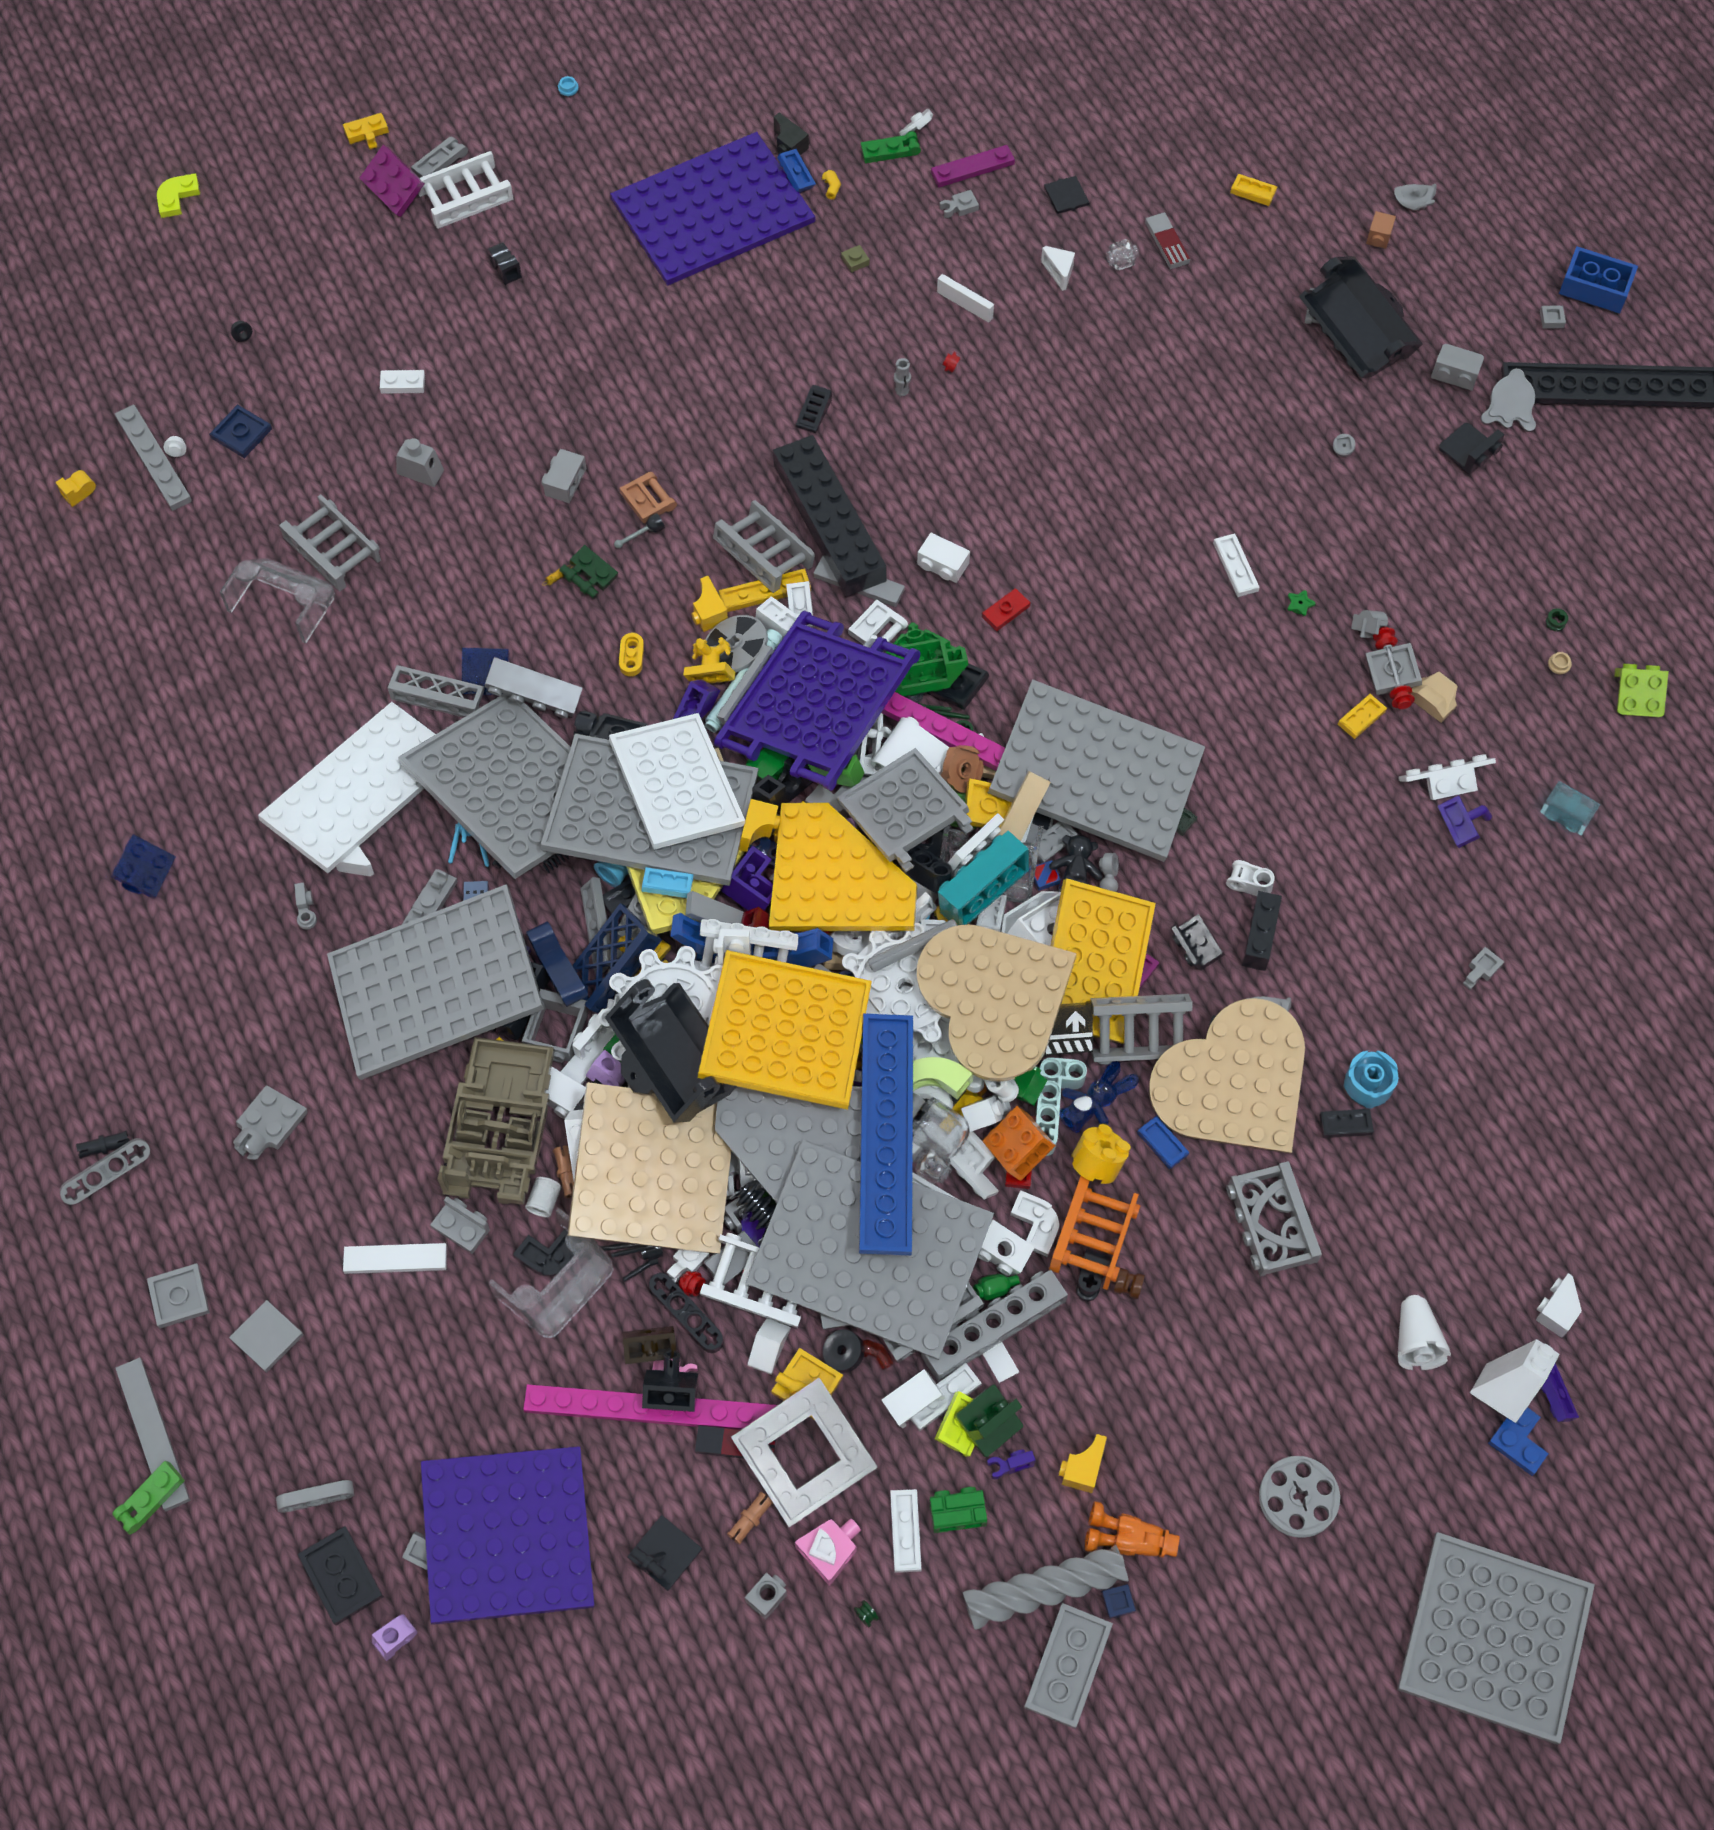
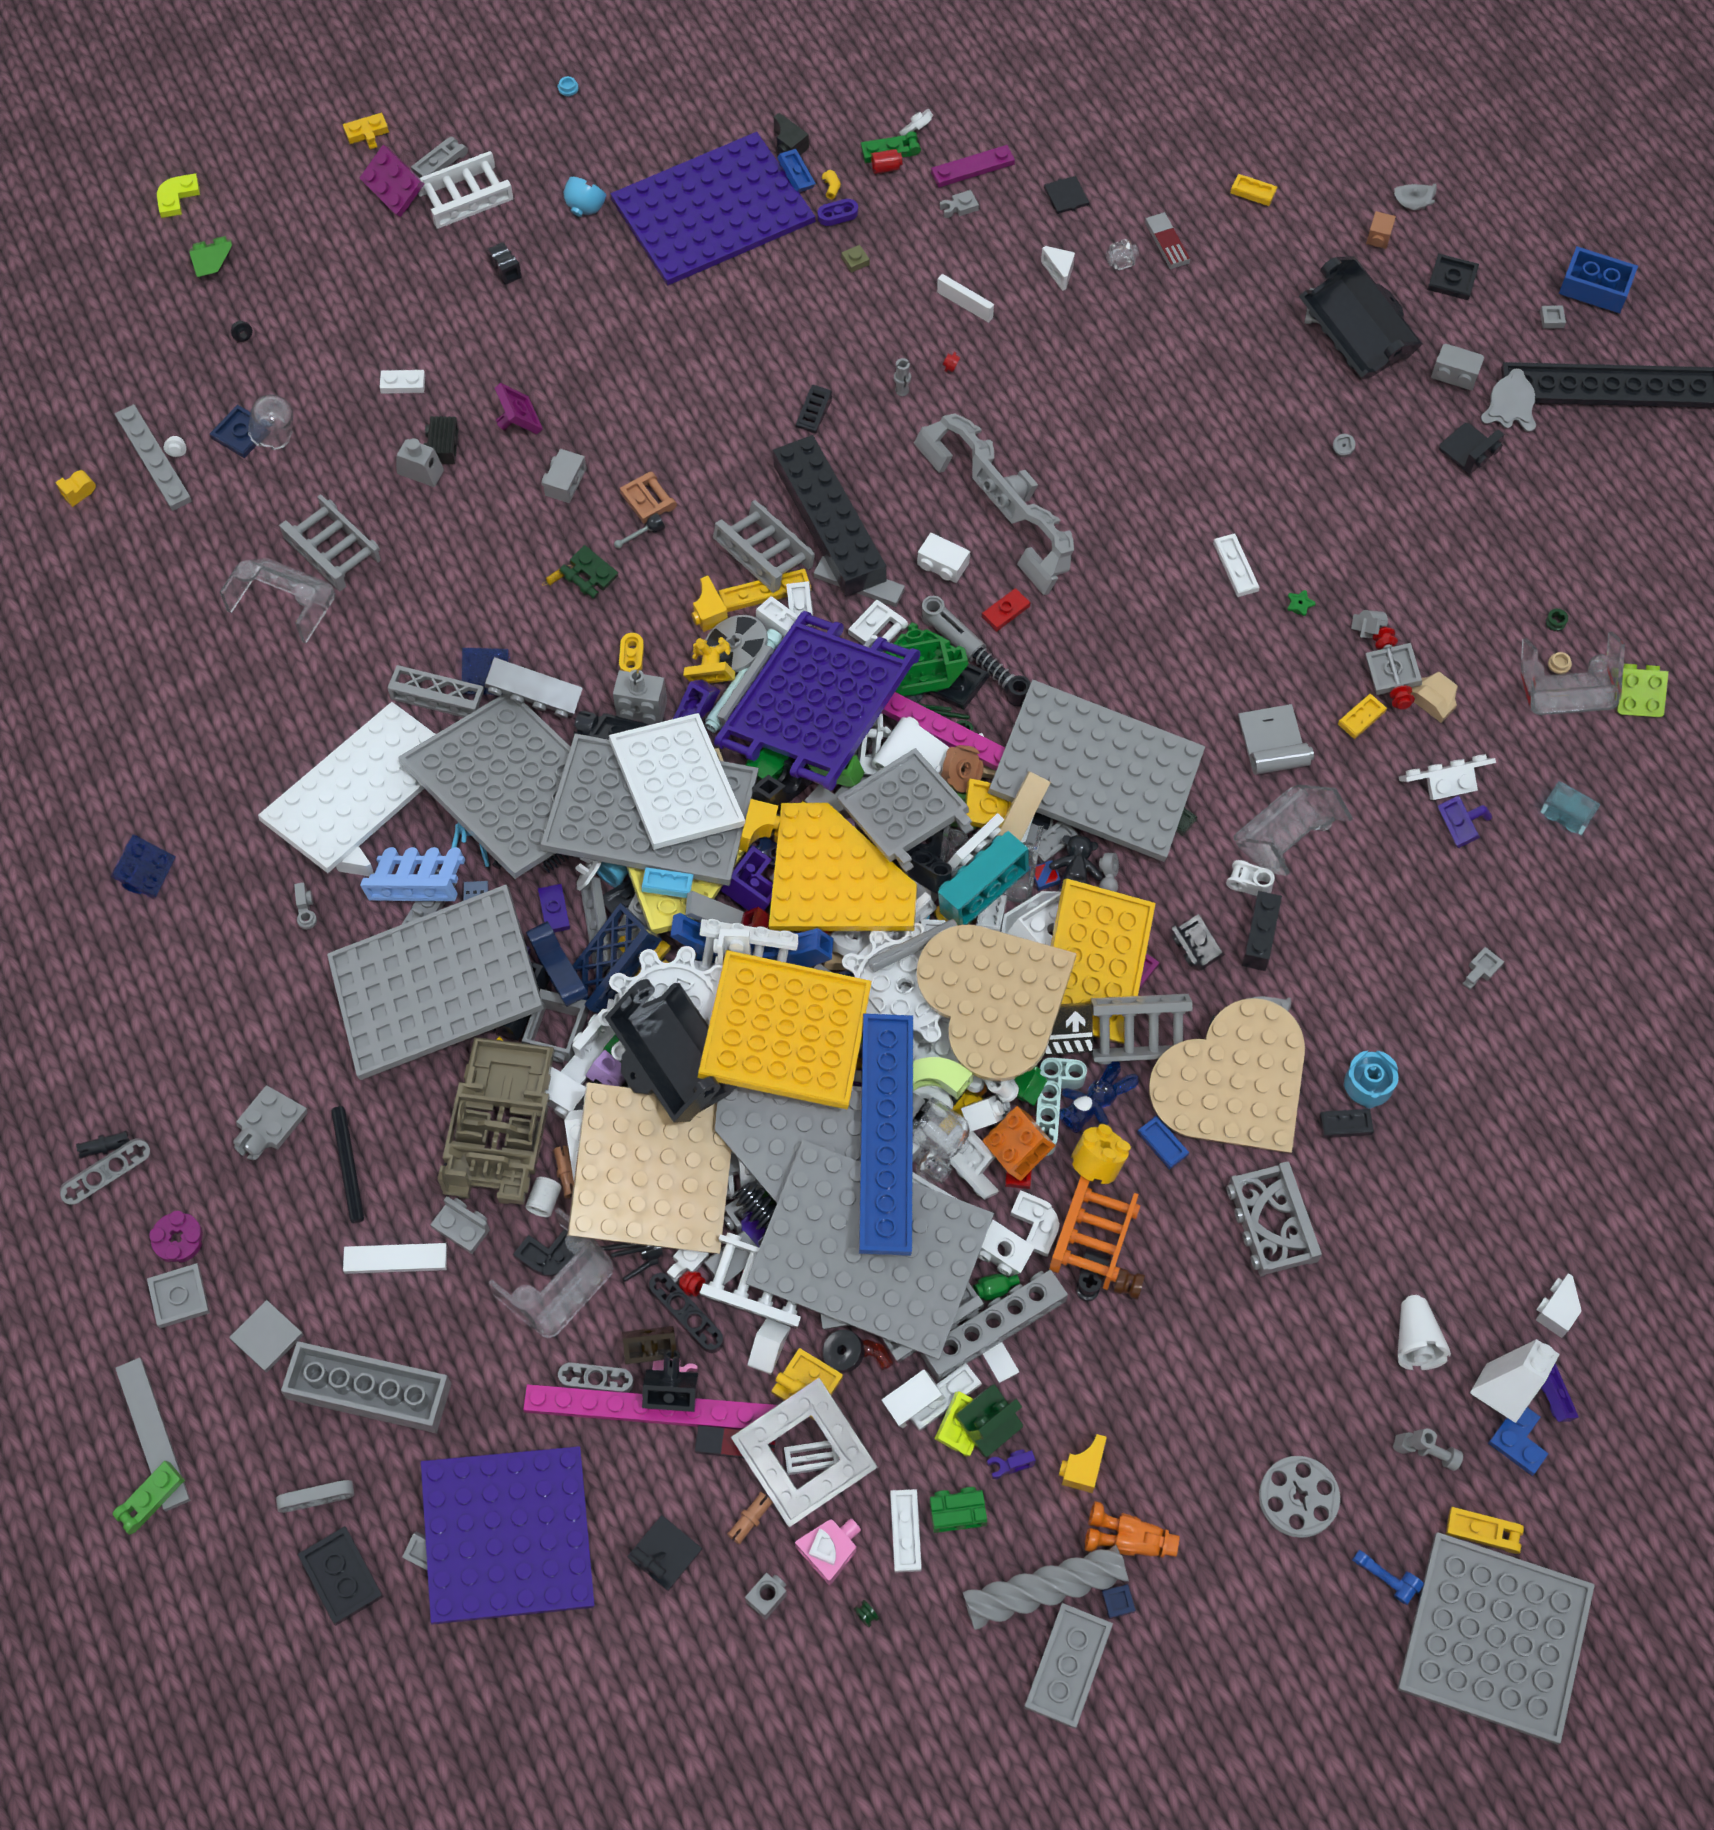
(169, 1225): none -> magenta plate
(209, 257): none -> bright green slope
(271, 422): none -> clear cylinder
(347, 1165): none -> black axle
(366, 1387): none -> light grey brick
(393, 1636): lavender leg -> none
(410, 886): none -> light blue fence
(443, 437): none -> pearl dark grey brick
(517, 410): none -> magenta tile
(554, 907): none -> dark purple plate
(582, 197): none -> medium azure cylinder
(587, 872): none -> white piece
(615, 1373): none -> light grey beam
(640, 697): none -> light grey brick
(810, 1467): none -> white tile
(837, 212): none -> dark purple plate
(886, 161): none -> red brick
(960, 635): none -> piece
(1006, 493): none -> light grey piece
(1274, 740): none -> light grey door
(1287, 821): none -> clear windscreen
(1404, 1588): none -> blue brick
(1424, 1442): none -> light grey bar
(1453, 276): none -> black tile
(1484, 1530): none -> yellow plate
(1575, 692): none -> clear windscreen

